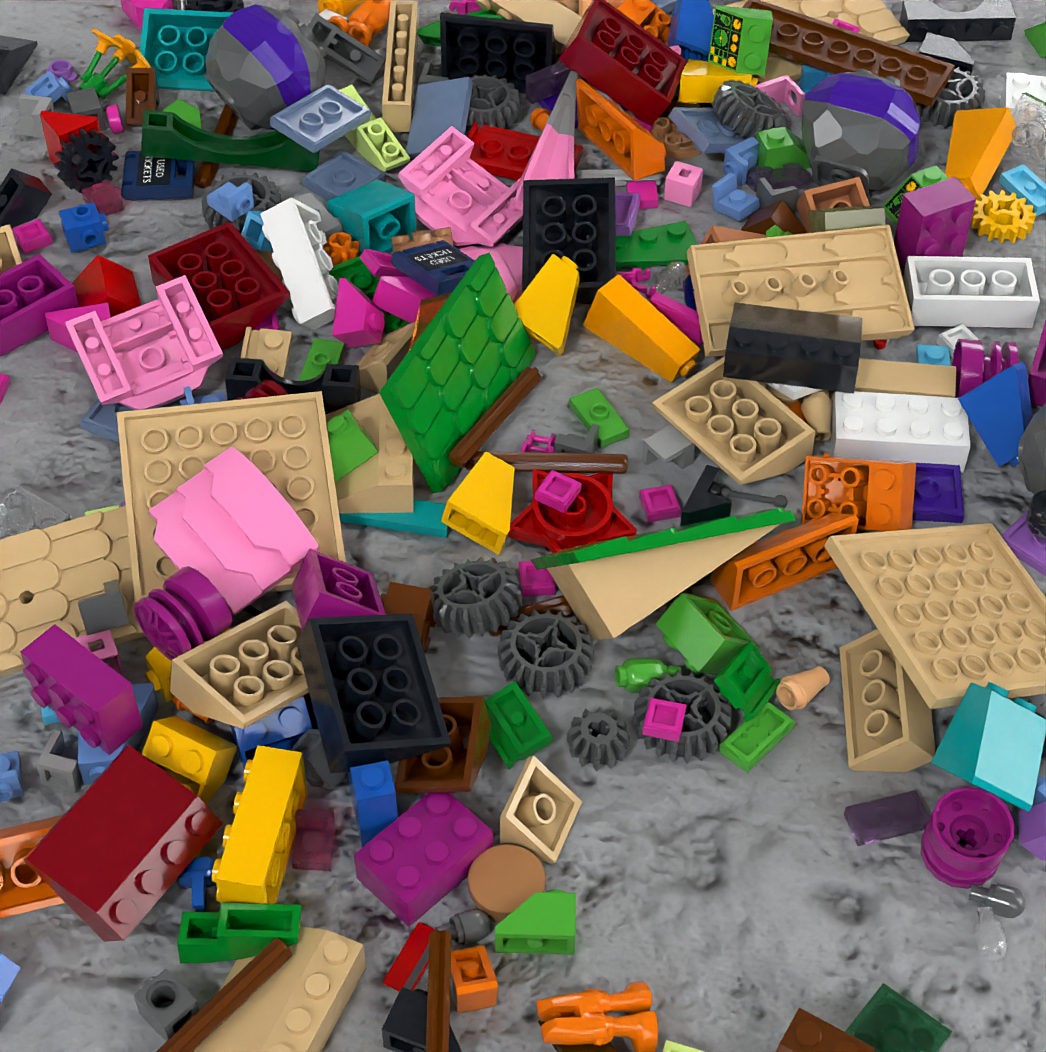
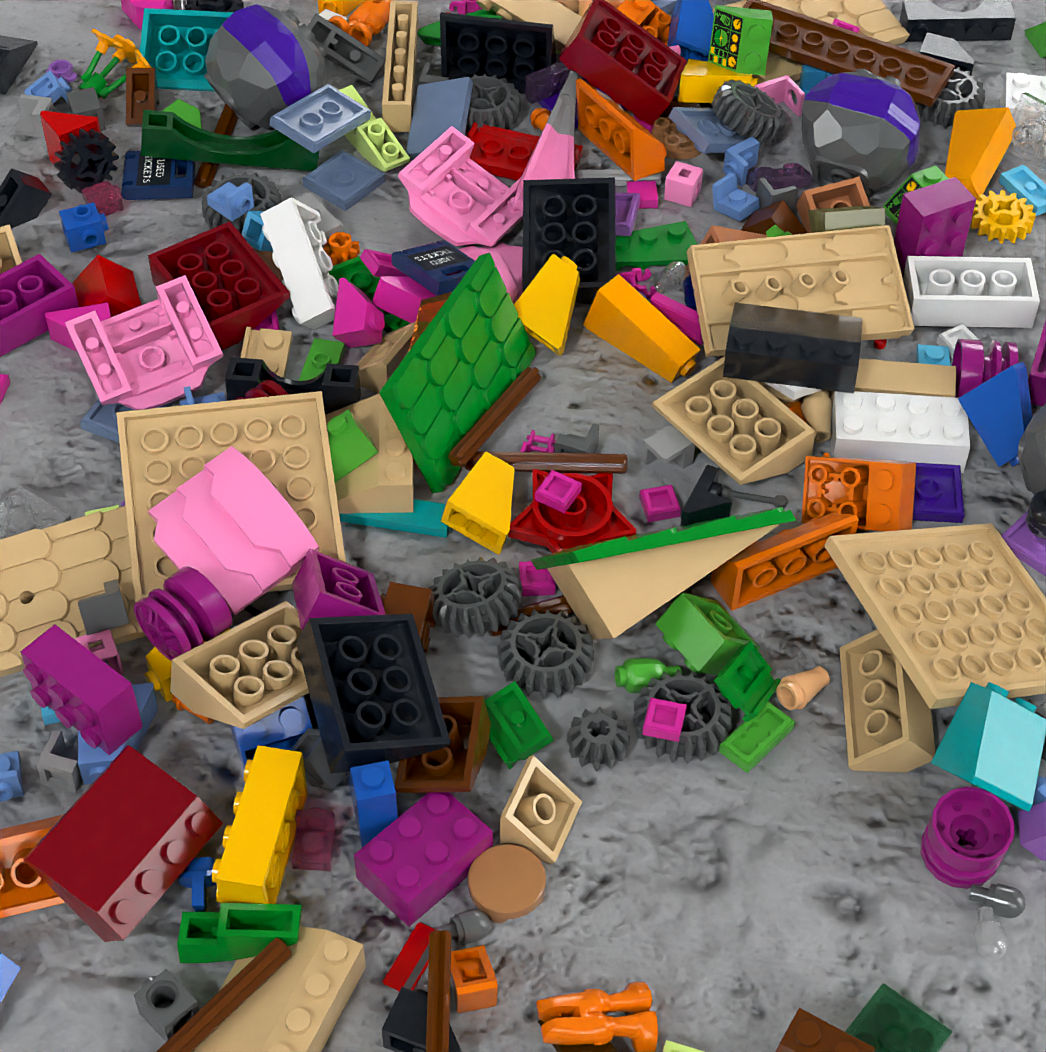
(32, 236): dark pink tile -> none
(115, 119): dark pink tile -> none
(190, 755): yellow slope -> none
(375, 214): teal slope -> none
(420, 238): medium nougat tile -> none
(540, 925): bright green slope -> none
(594, 408): bright green plate -> none
(780, 147): bright green slope -> none
(886, 818): clear purple plate -> none

